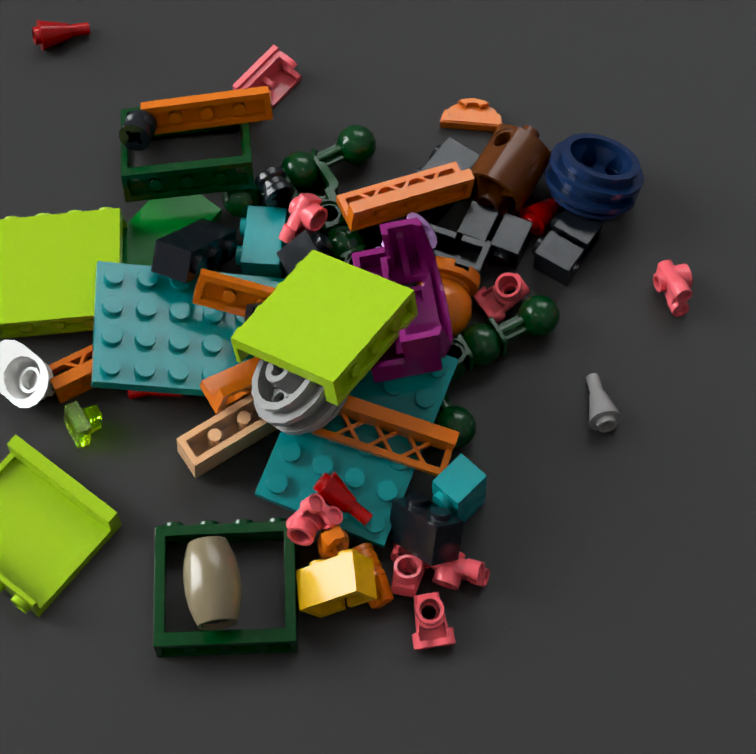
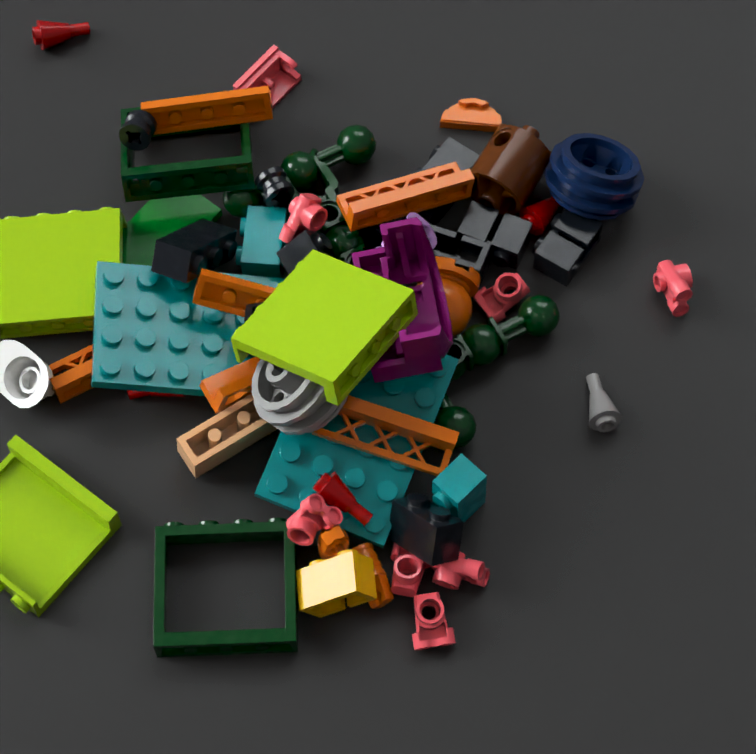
(82, 422): clear neon green tile -> none
(212, 583): dark tan piece -> none

